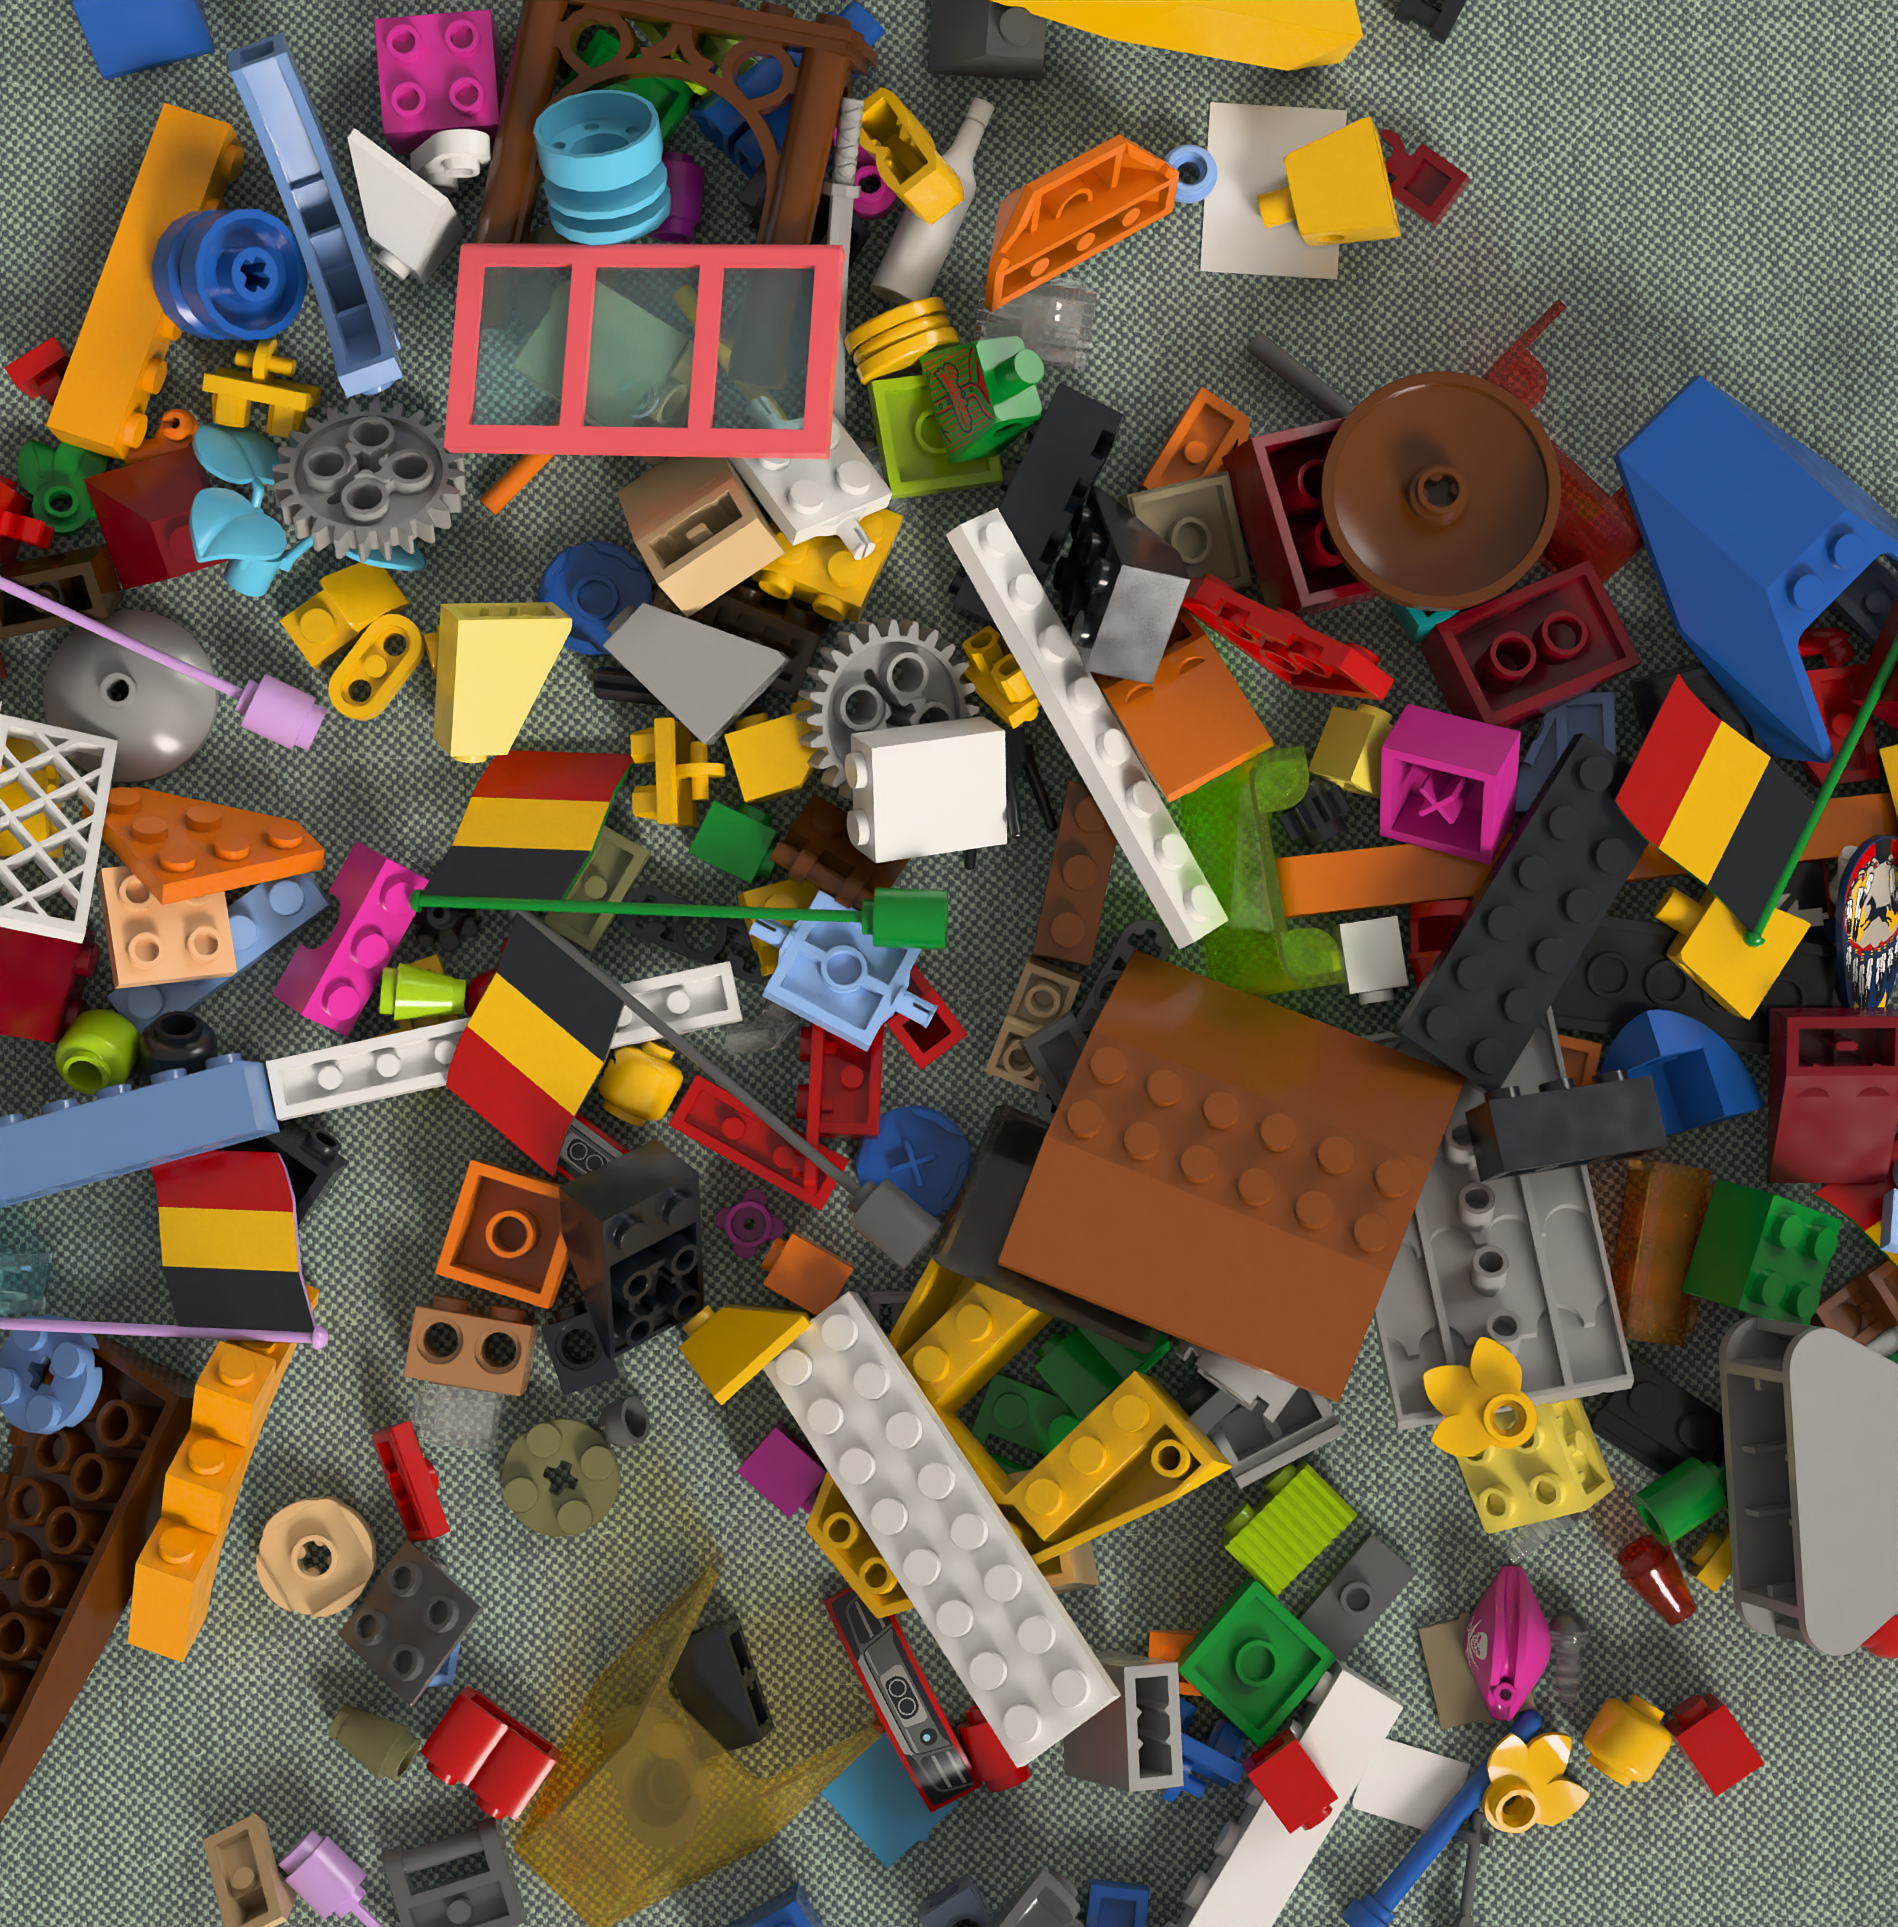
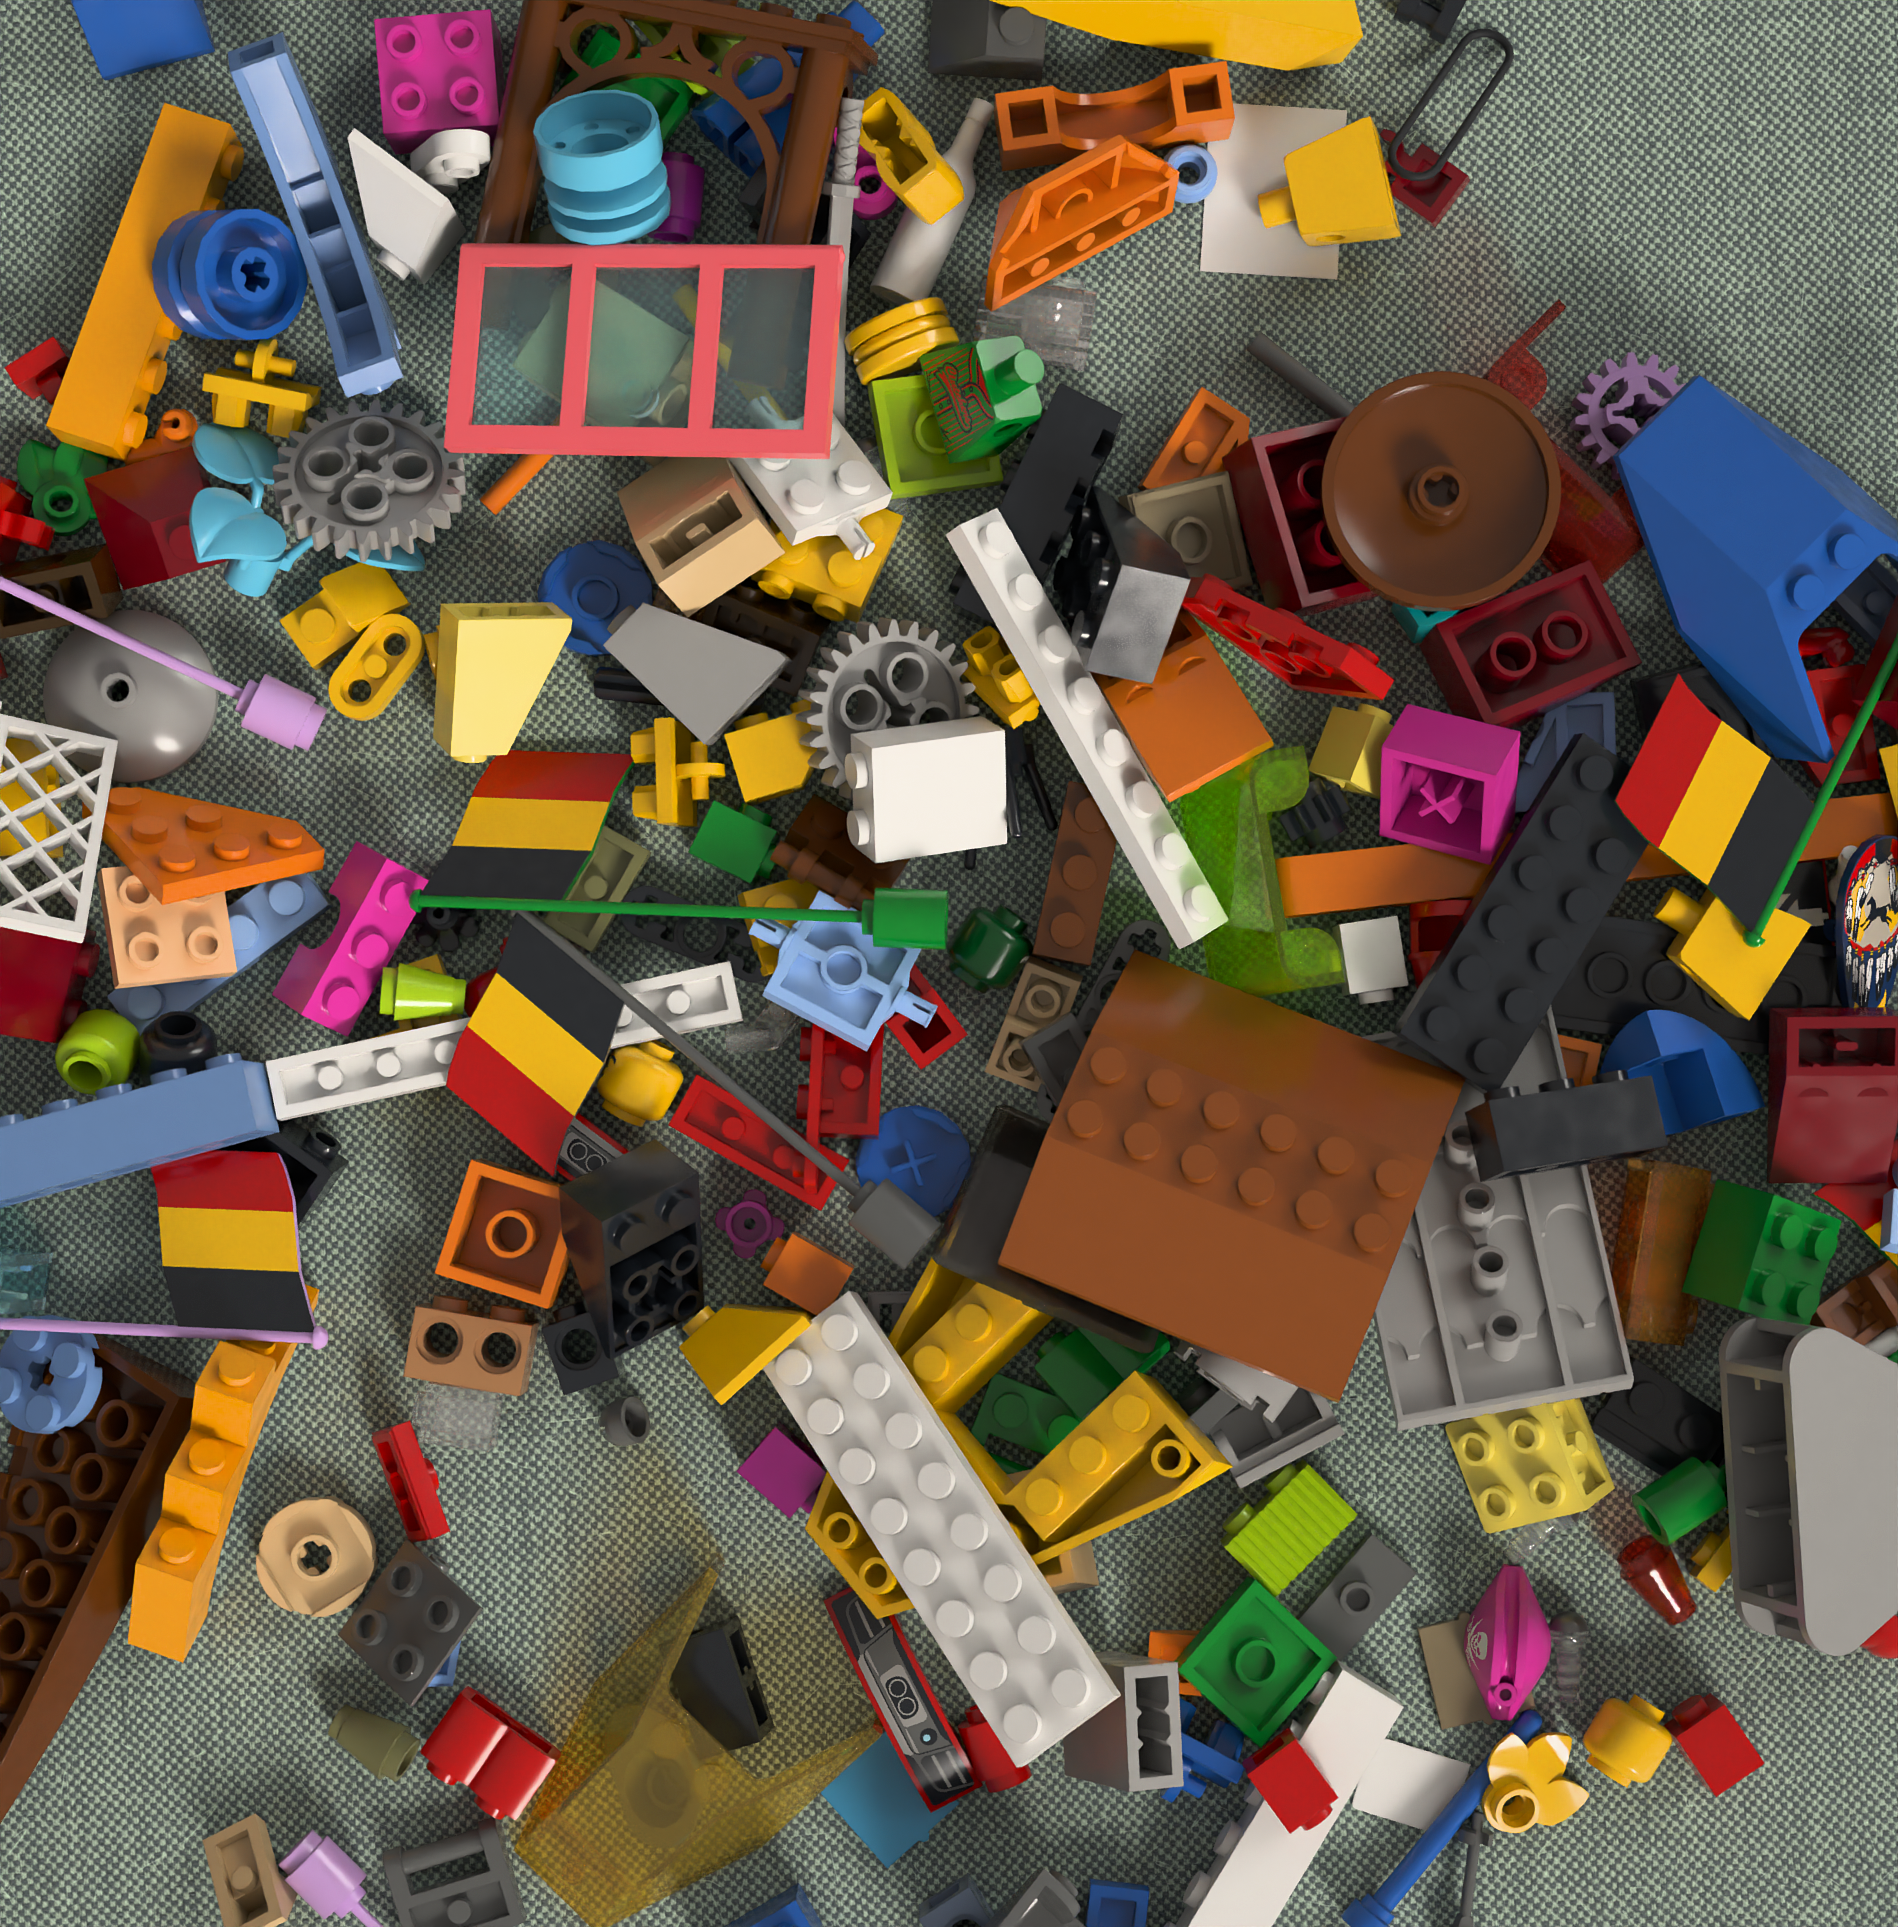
(530, 1492): olive plate -> none
(989, 948): none -> dark green head
(1169, 111): none -> orange arch
(1471, 1398): yellow plate -> none
(1509, 56): none -> black piece
(1633, 392): none -> lavender gear

